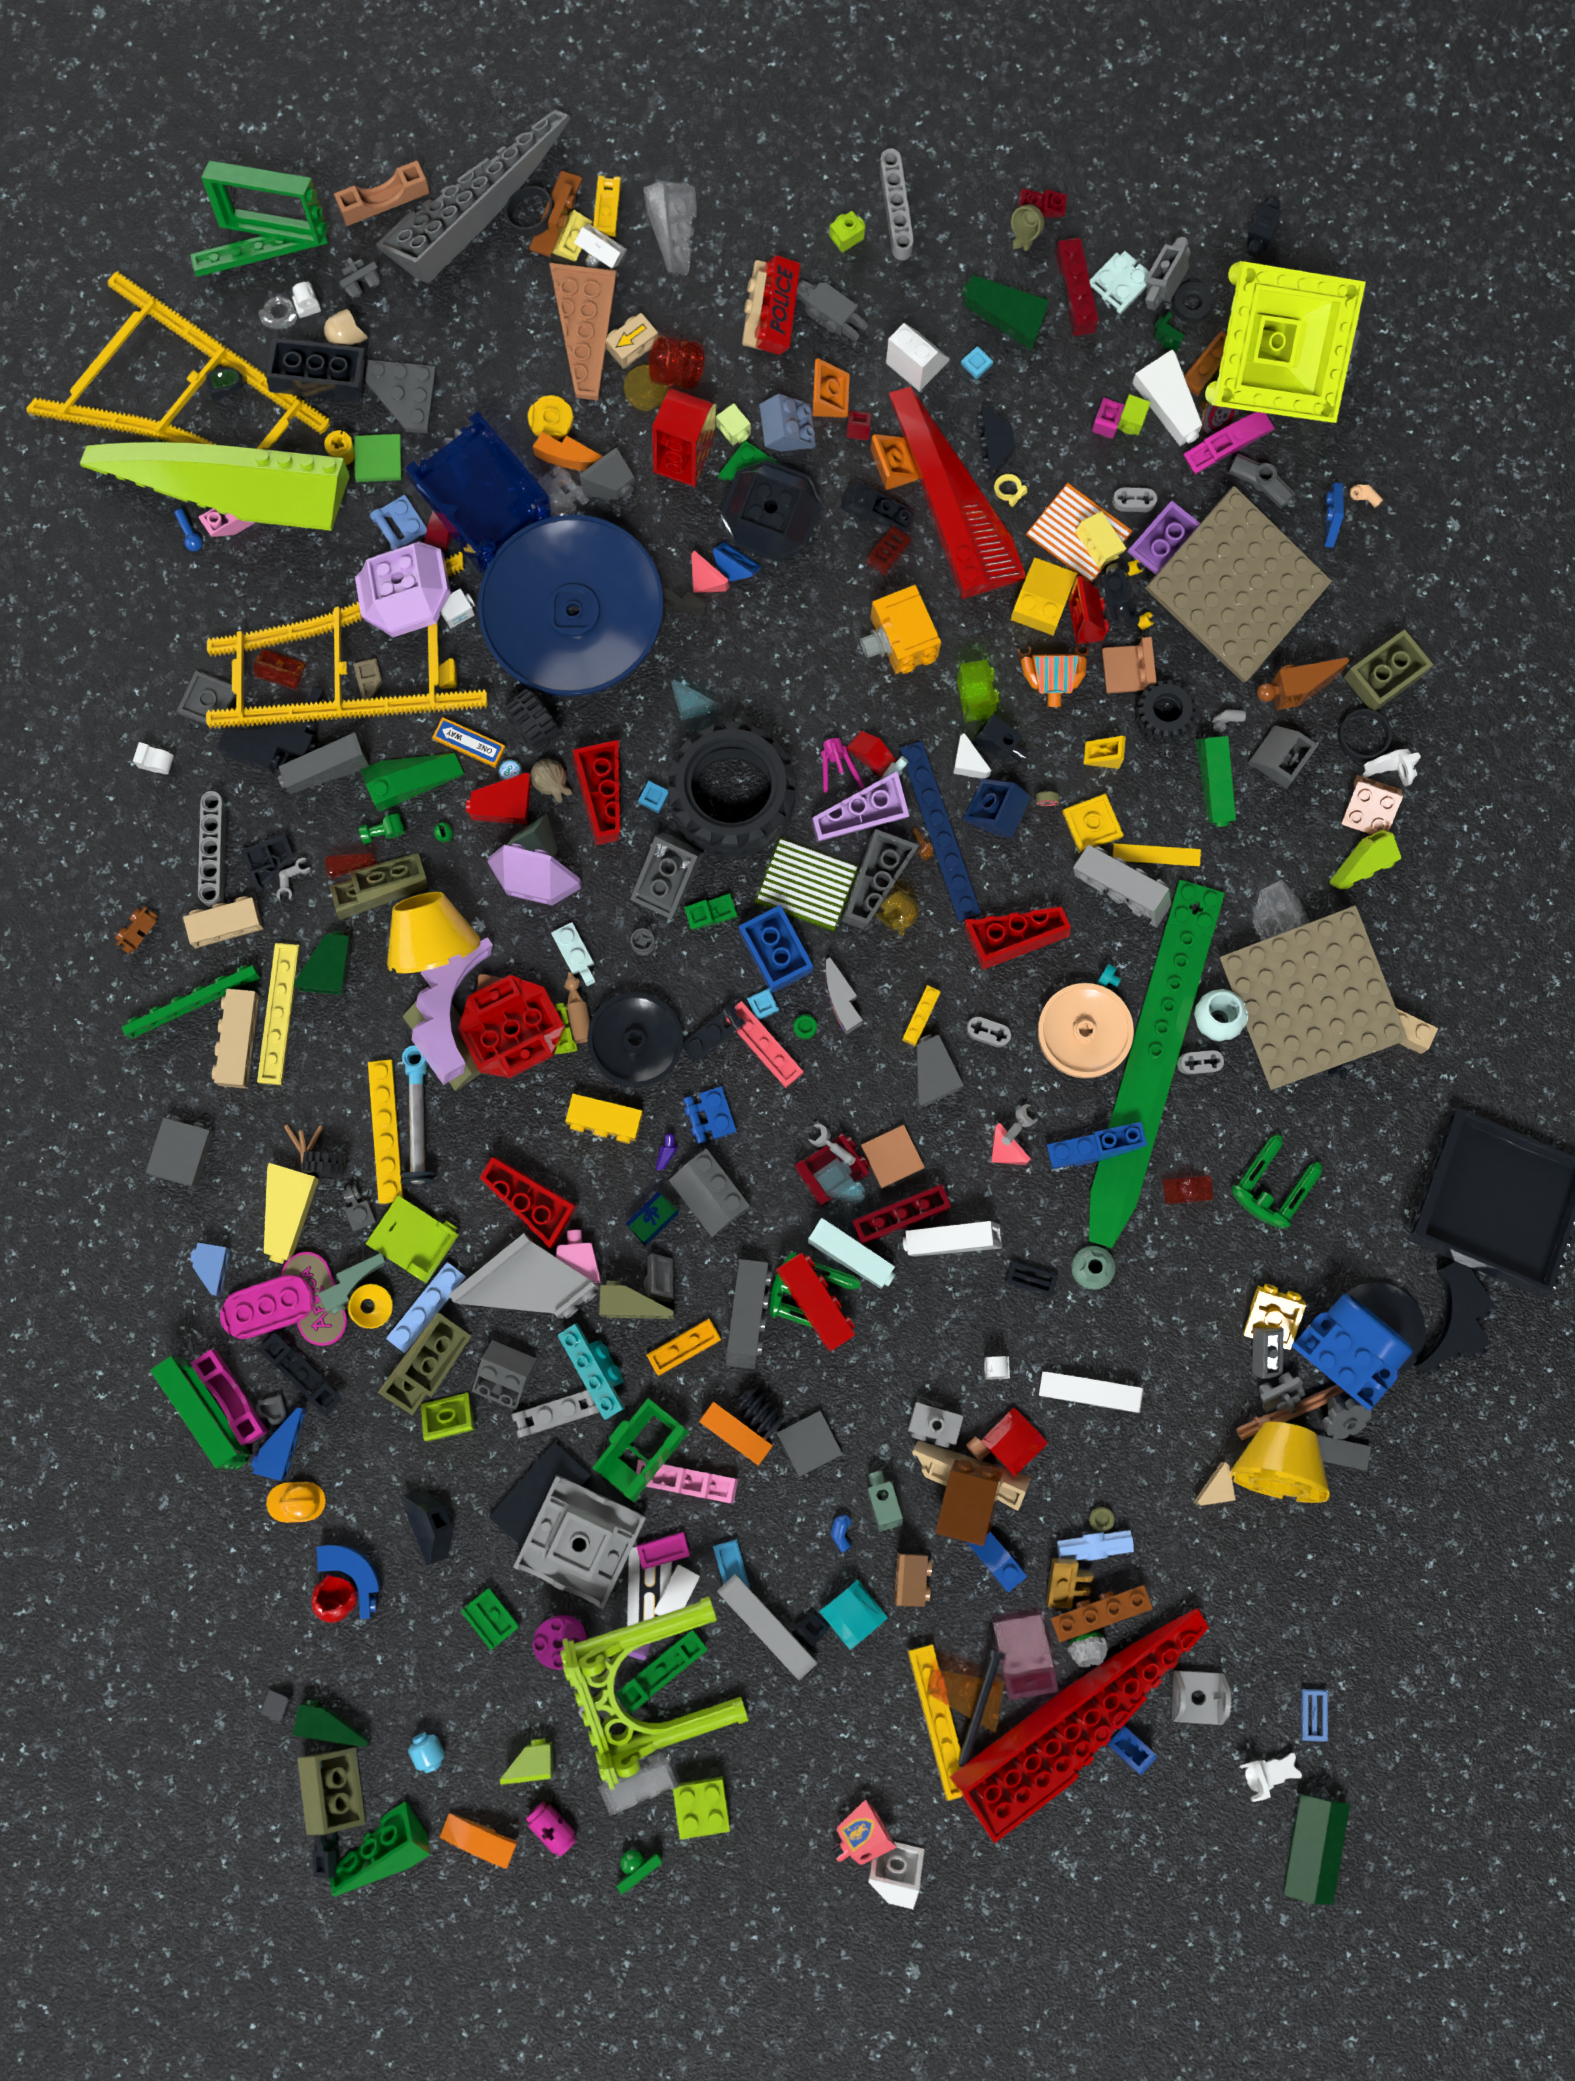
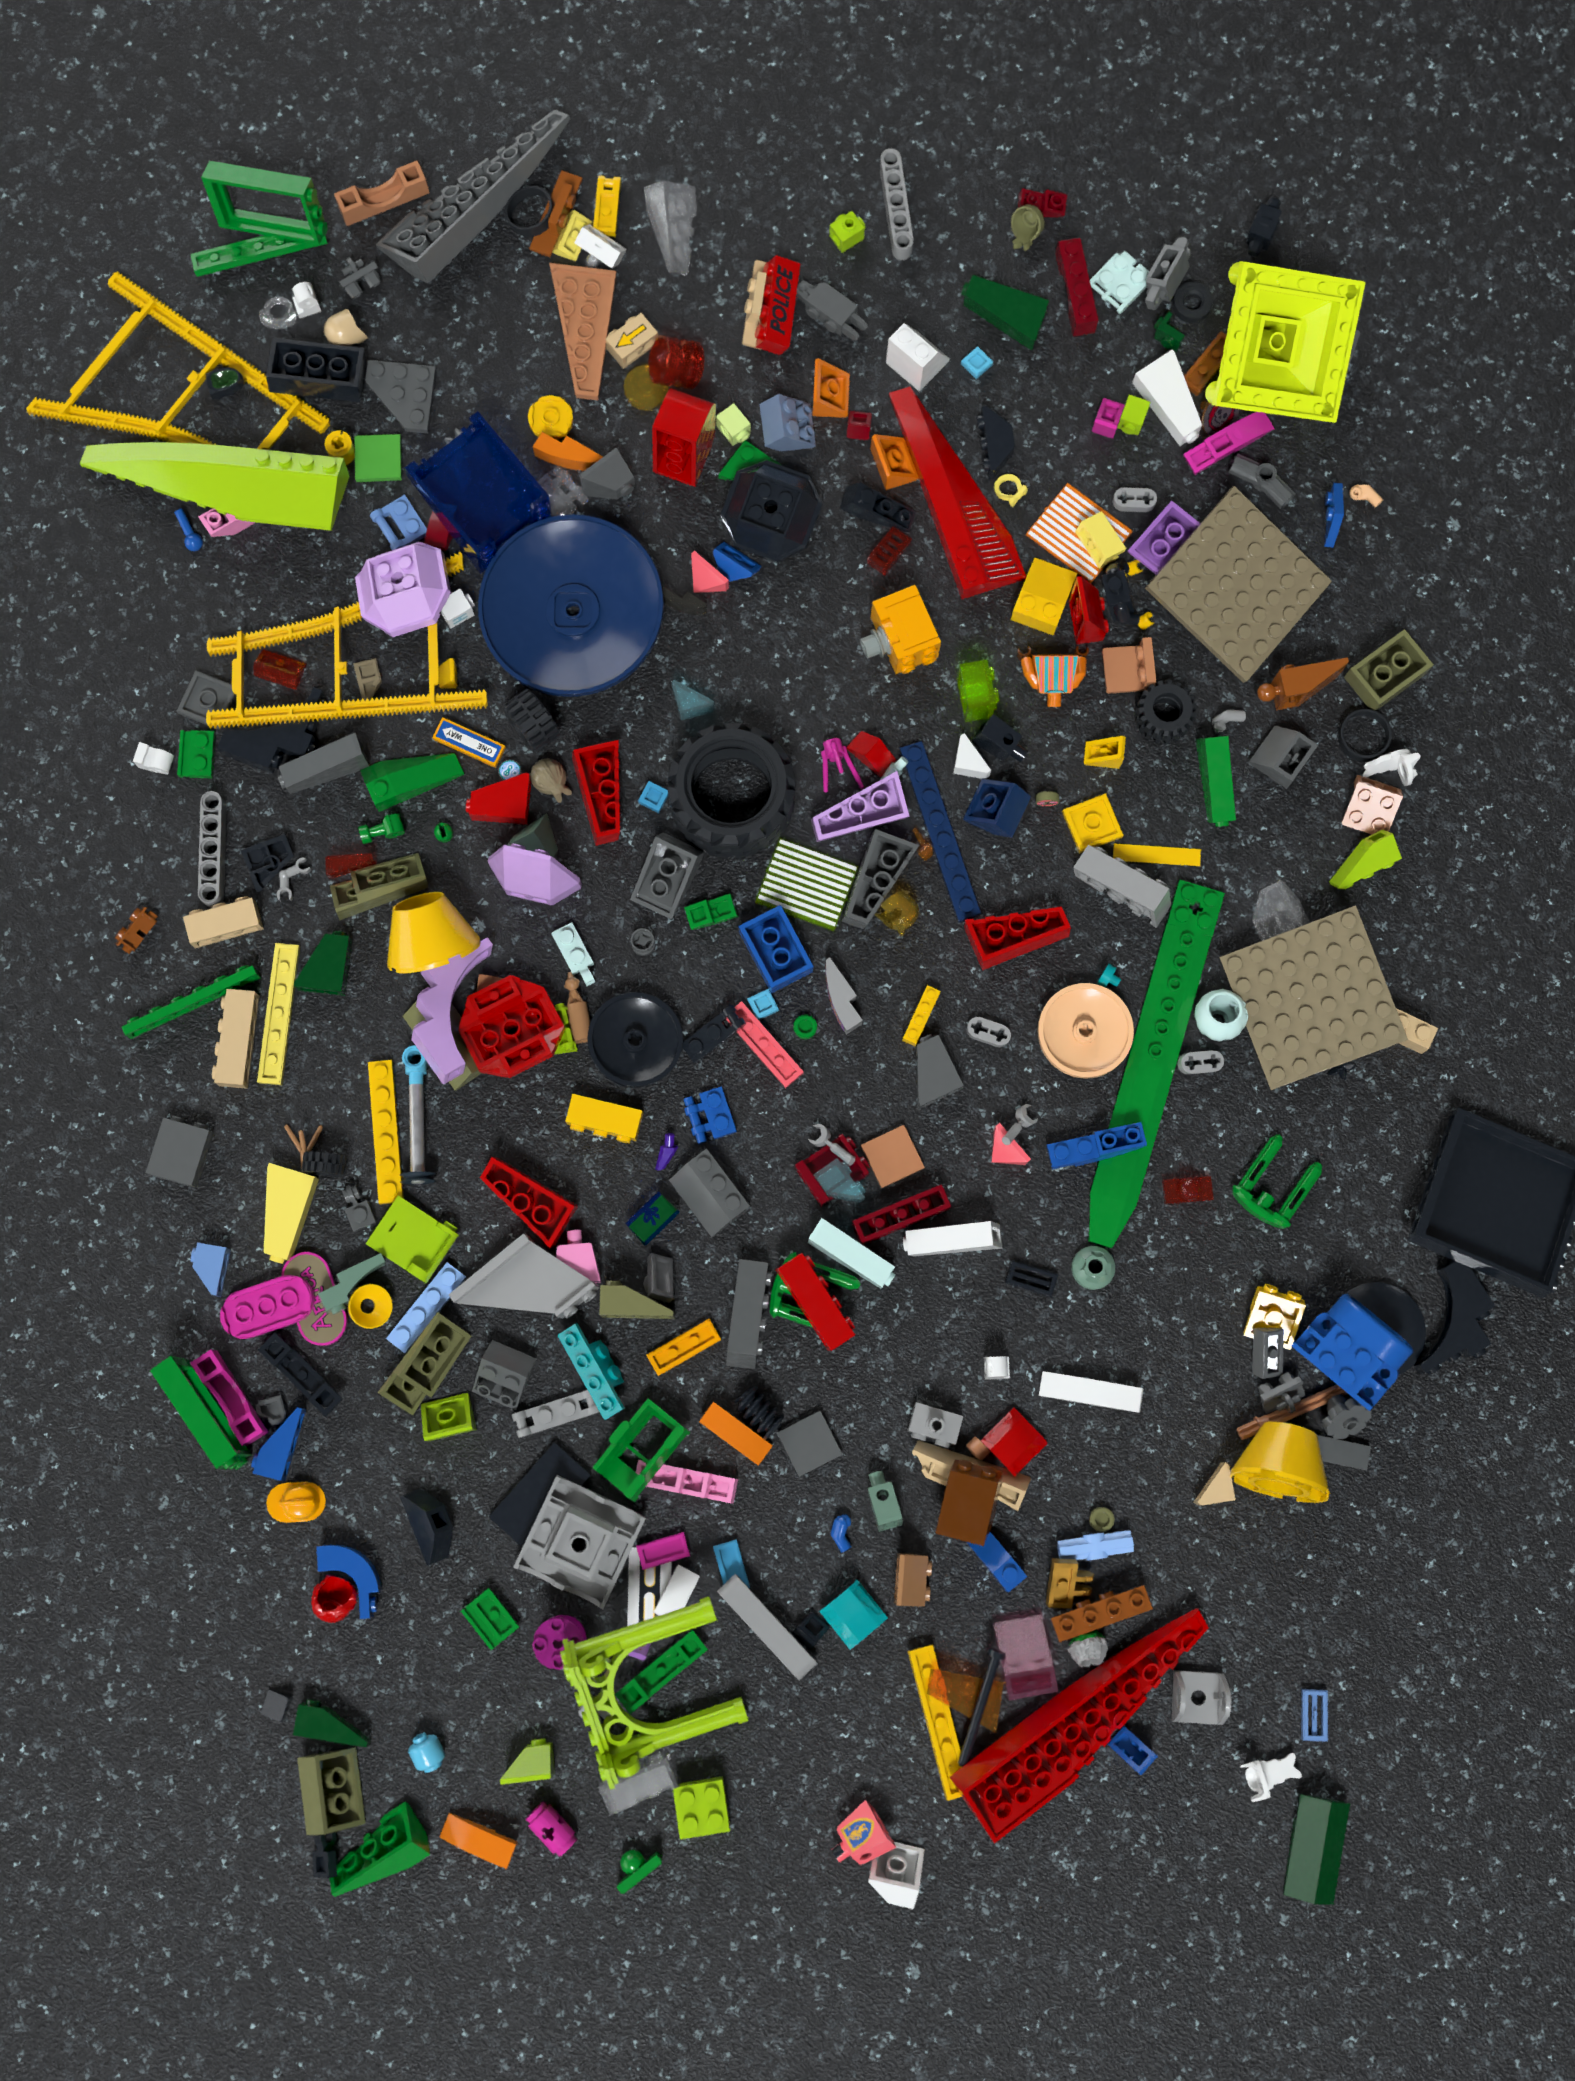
(196, 754): none -> green plate

